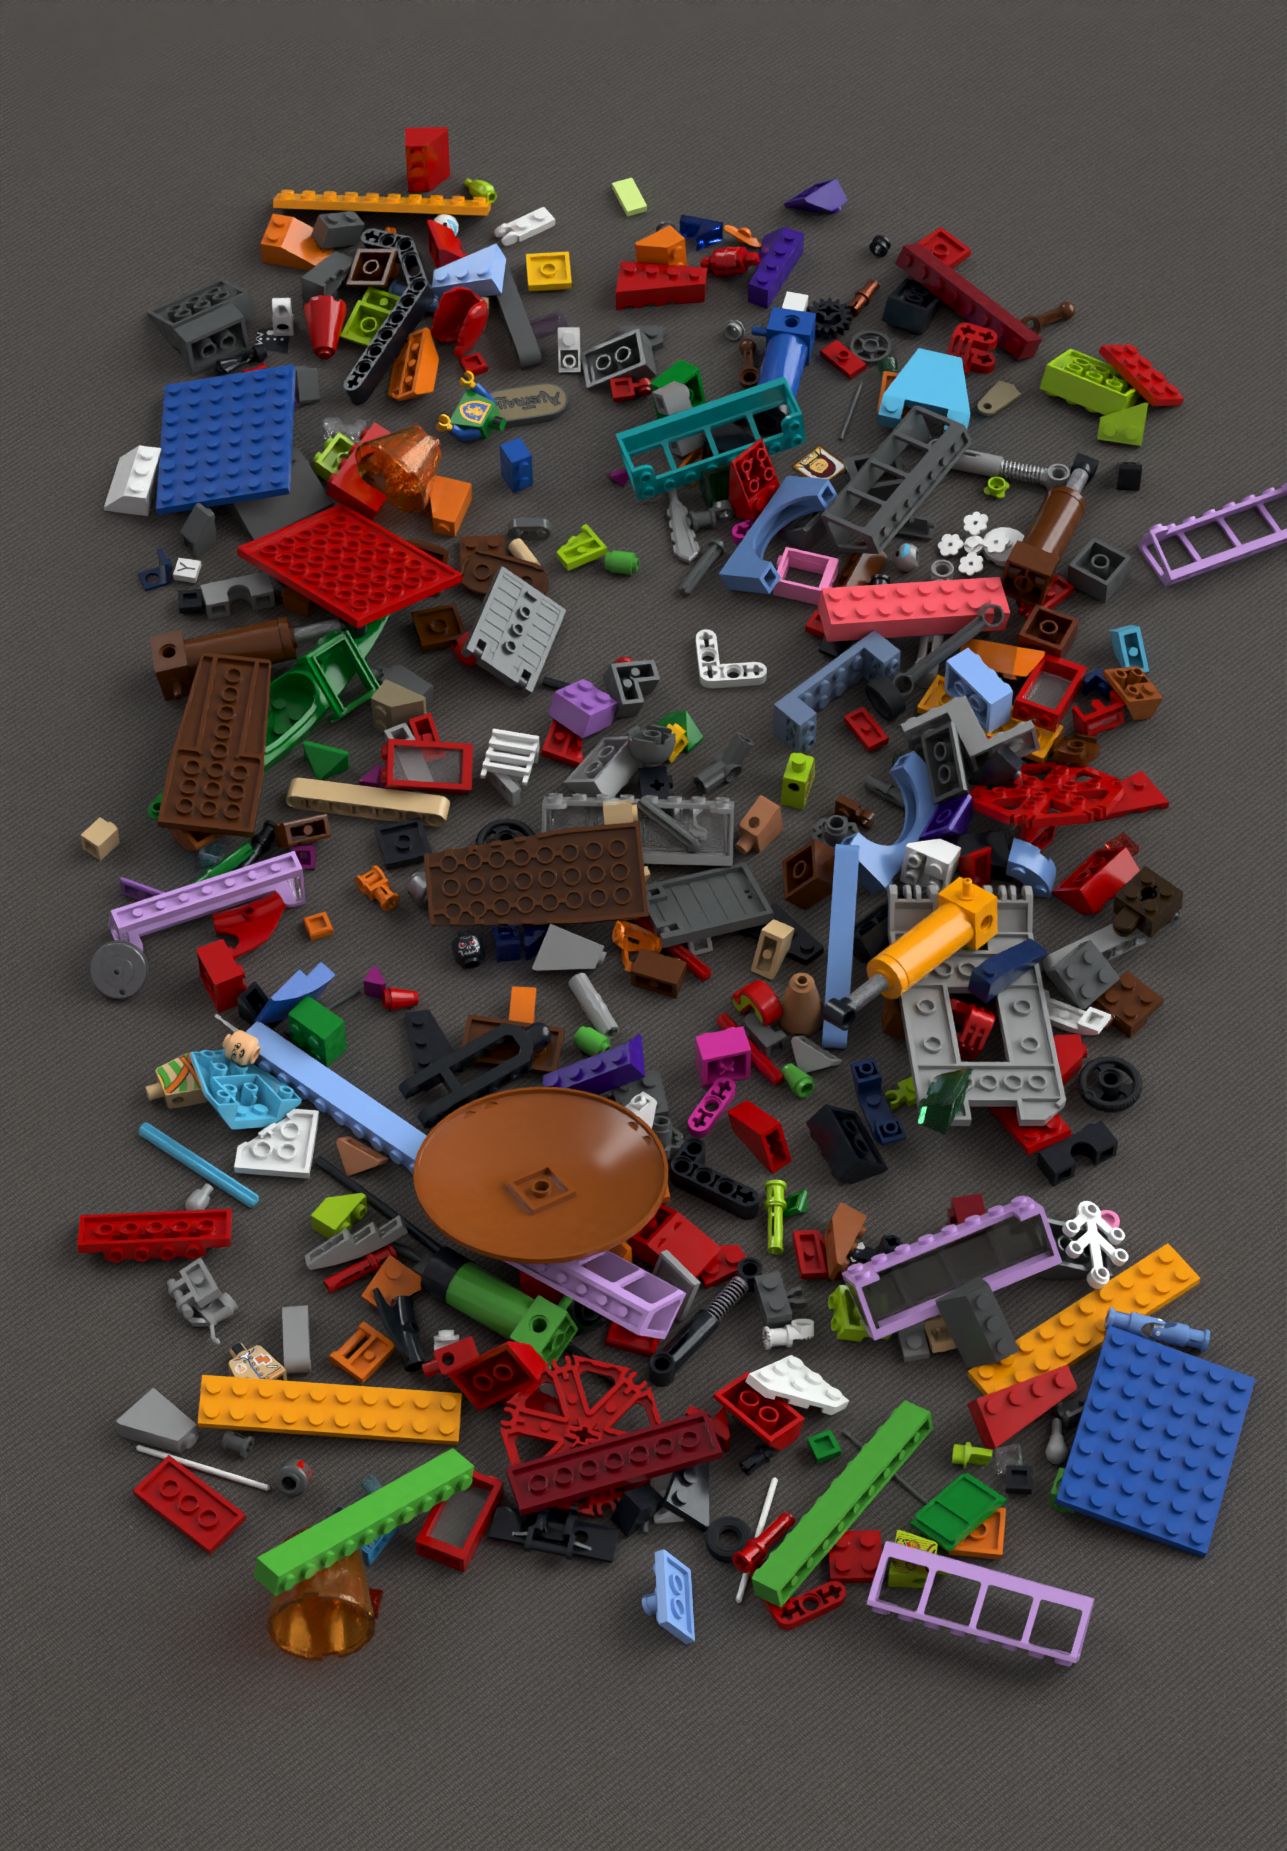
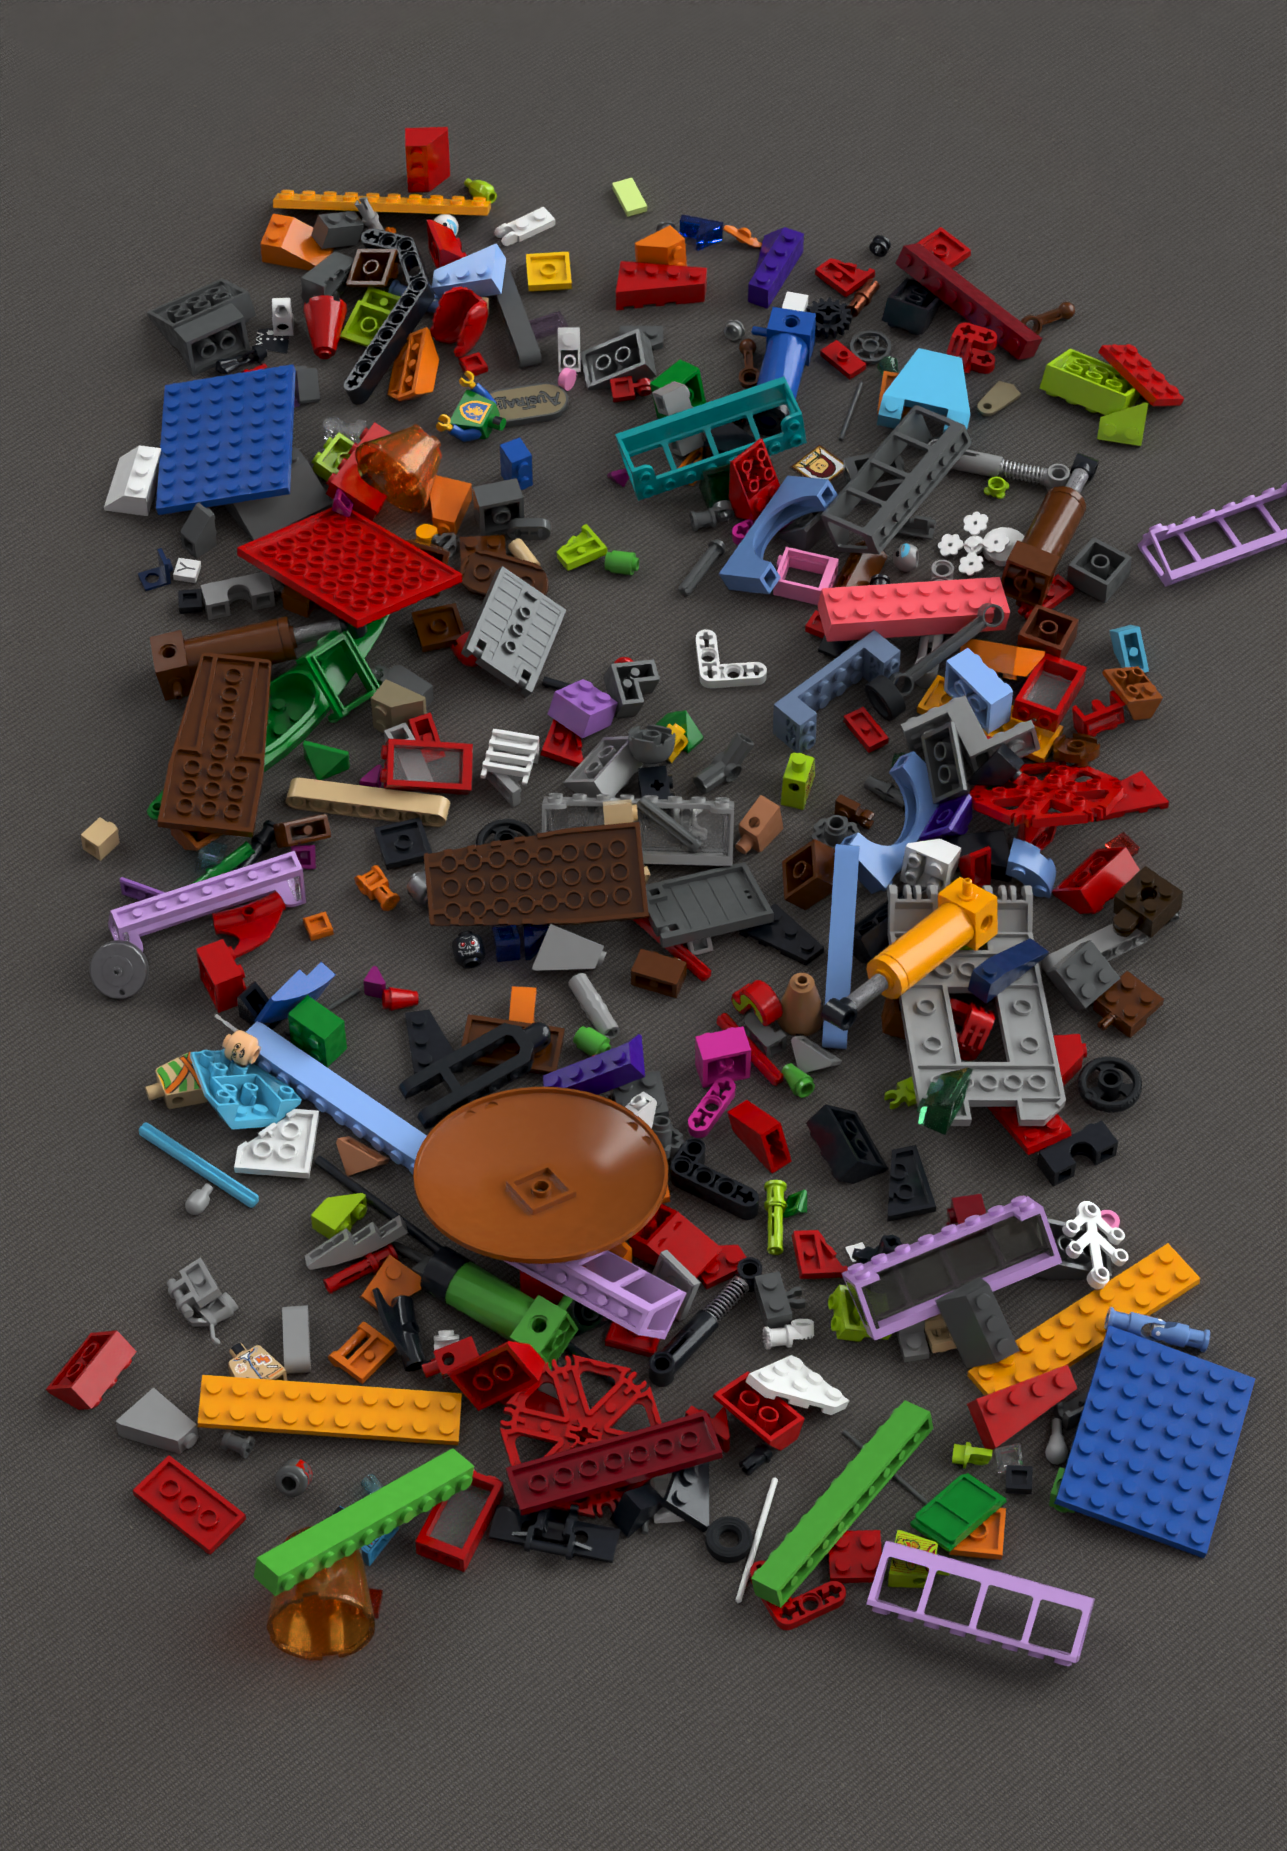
(92, 1370): none -> slope
(155, 1234): red plate -> none
(204, 1468): white axle -> none
(342, 503): none -> magenta slope
(370, 217): none -> light grey pin
(430, 534): none -> leg
(497, 505): none -> dark grey brick
(567, 378): none -> bright pink tile
(646, 938): orange helmet -> none
(672, 1597): light blue plate -> none
(685, 547): light grey sword -> none
(730, 261): red piece -> none
(757, 1548): red pin -> none
(772, 948): tan slope -> none
(819, 198): dark purple slope -> none
(823, 1446): green plate -> none
(840, 1236): dark orange slope -> none
(843, 276): none -> red wing
(873, 1103): dark blue slope -> none
(908, 1186): none -> black wing
(1074, 1019): white slope -> none
(1096, 681): dark blue bracket -> none
(1129, 475): black slope -> none

